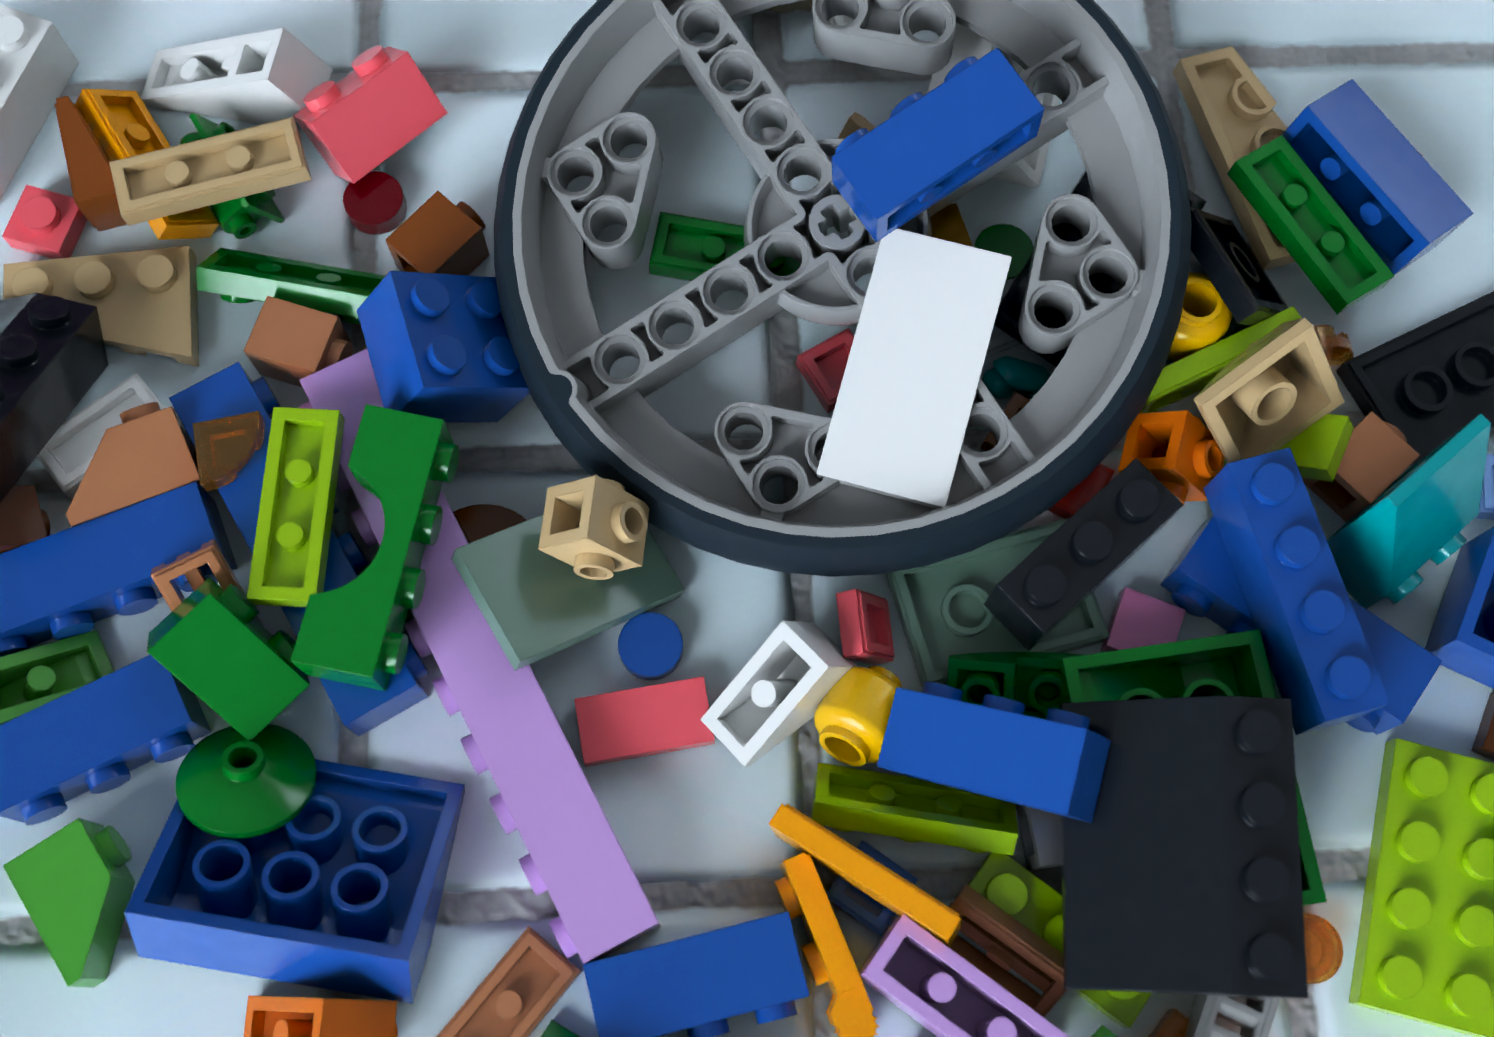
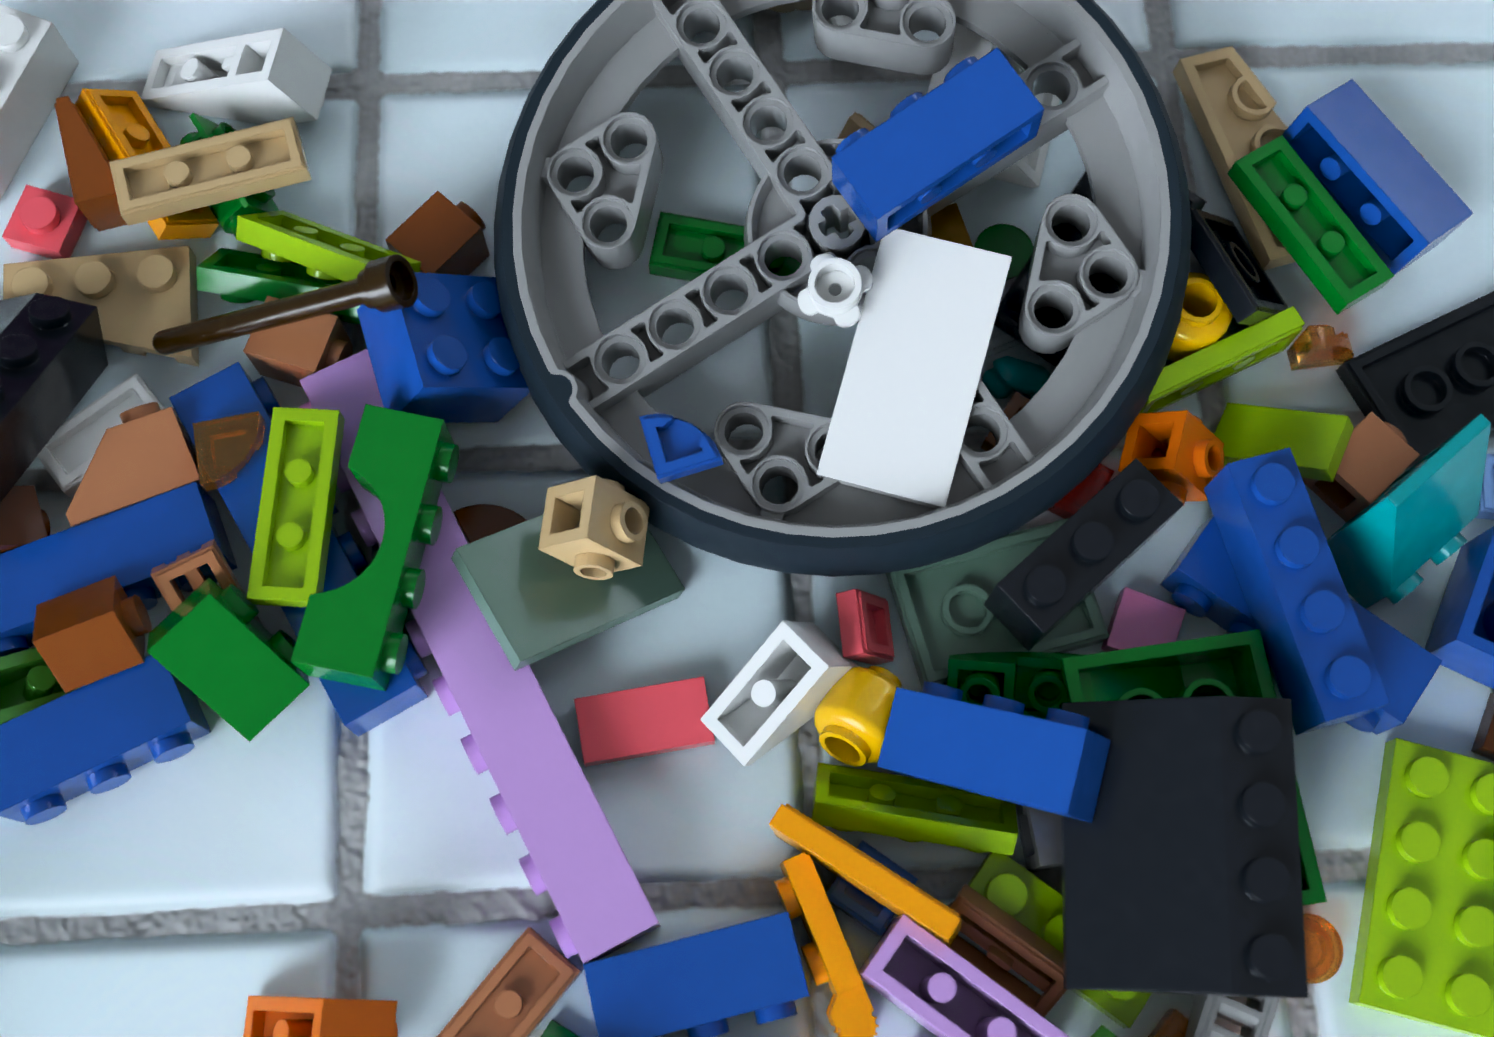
(76, 896): bright green slope -> none
(91, 633): none -> dark orange brick
(247, 799): green dish -> none
(321, 249): none -> lime plate
(322, 902): blue slope -> none
(369, 112): coral brick -> none
(375, 203): dark red tile -> none
(382, 285): none -> dark brown piece
(650, 646): blue tile -> none
(678, 447): none -> blue tile
(825, 366): coral tile -> none
(835, 271): none -> white plate
(1270, 392): tan slope -> none

